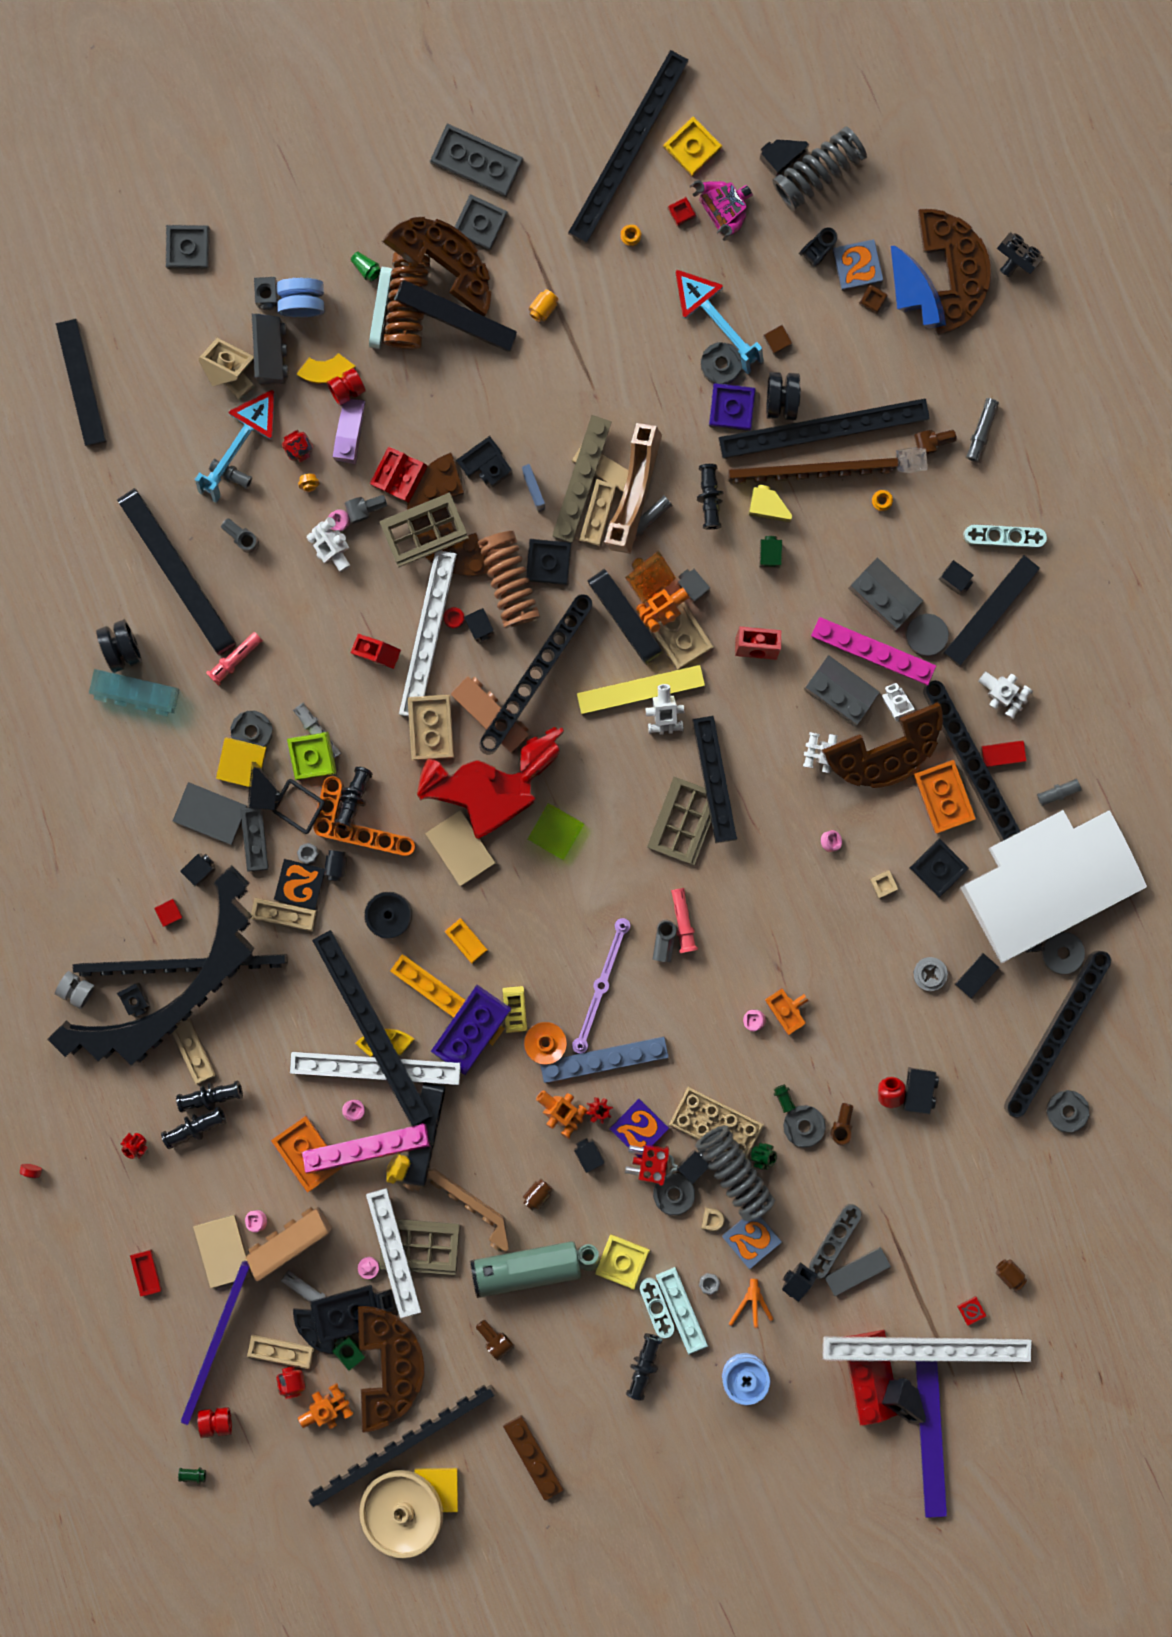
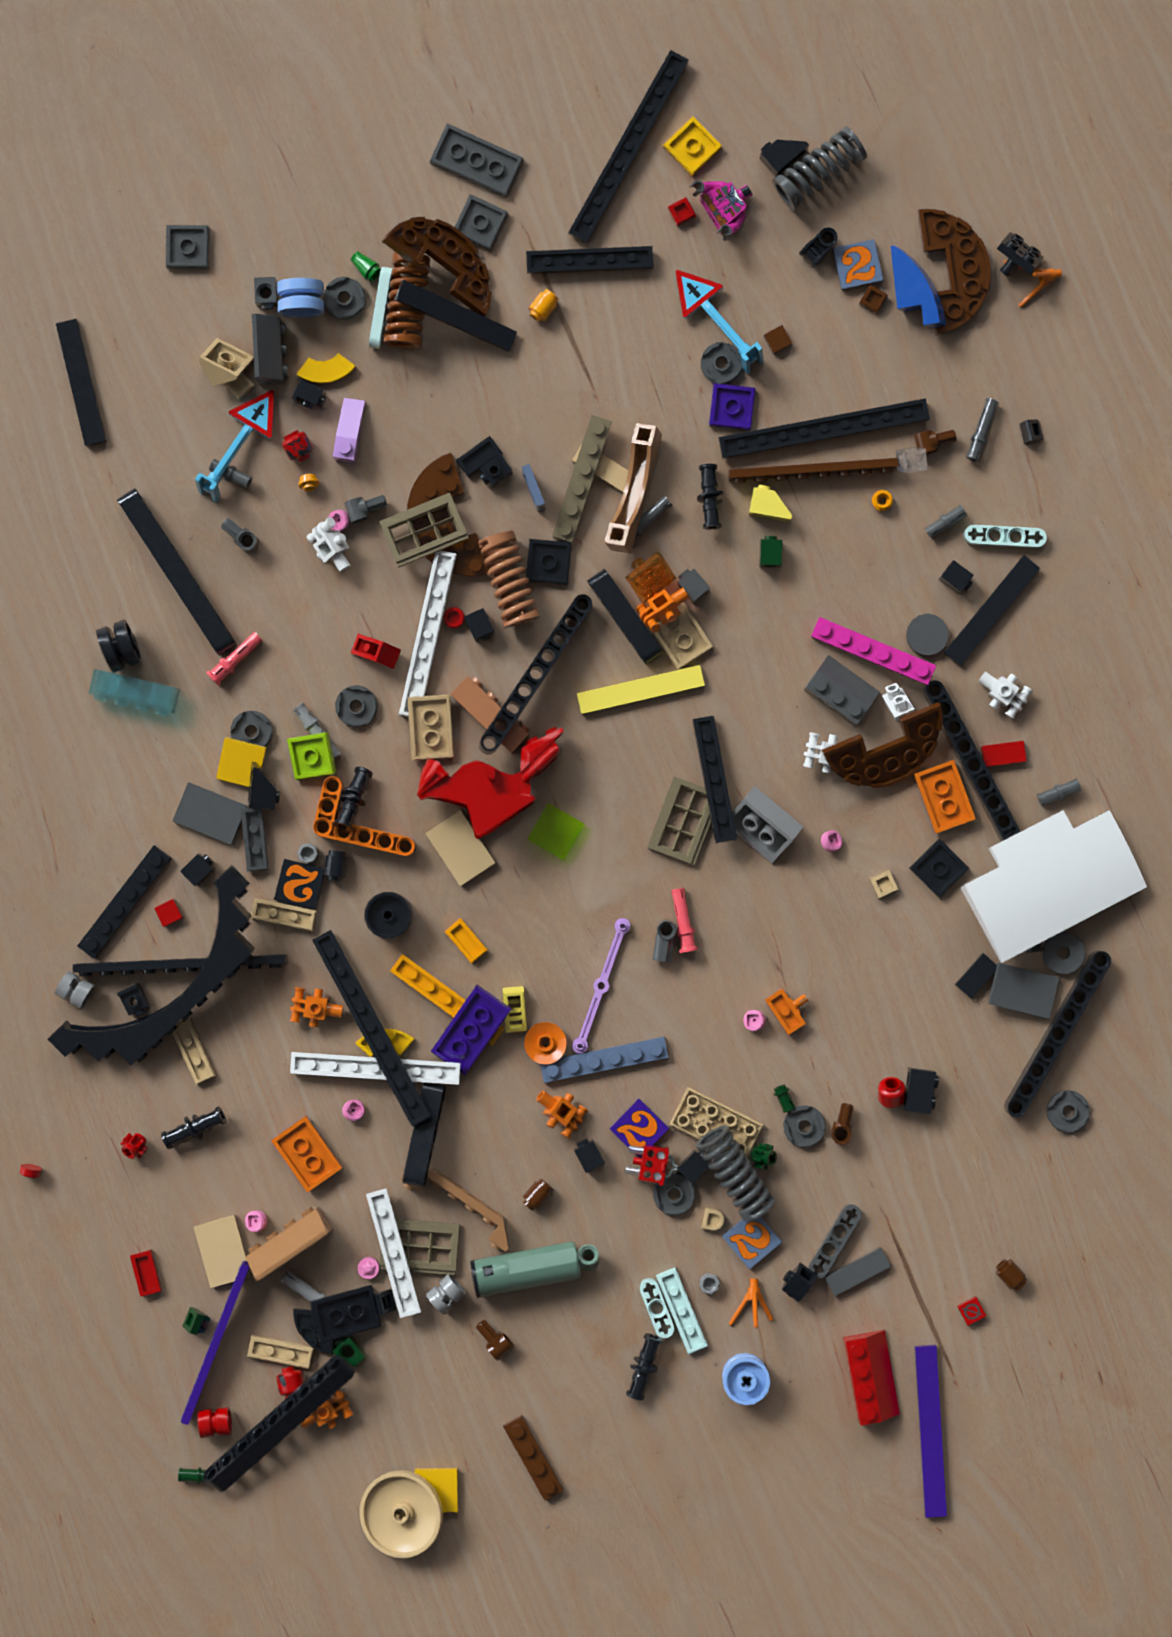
(124, 901): none -> black plate
(194, 1320): none -> dark green tile
(209, 1097): black piece -> none
(279, 1423): none -> black beam
(307, 792): black piece -> none
(309, 395): none -> black brick
(315, 1007): none -> orange piece
(344, 310): none -> dark grey tile
(344, 701): none -> dark grey tile
(346, 386): red wheel -> none
(366, 1149): plate -> none
(393, 1449): black plate -> none
(397, 1168): yellow tile -> none
(398, 474): red slope -> none
(400, 1367): reddish brown plate -> none
(447, 1293): none -> light grey wheel
(589, 259): none -> black plate
(594, 1106): red gear -> none
(598, 512): tan tile -> none
(622, 1261): light yellow tile -> none
(630, 229): light orange plate -> none
(664, 712): white piece -> none
(758, 643): red brick -> none
(764, 824): none -> light grey slope
(785, 396): black wheel -> none
(885, 594): dark grey slope -> none
(904, 1400): black slope -> none
(926, 1349): white plate -> none
(940, 973): light grey gear -> none
(946, 521): none -> dark grey pin
(1023, 990): none -> dark grey tile
(1031, 431): none -> black slope
(1045, 276): none -> orange plant

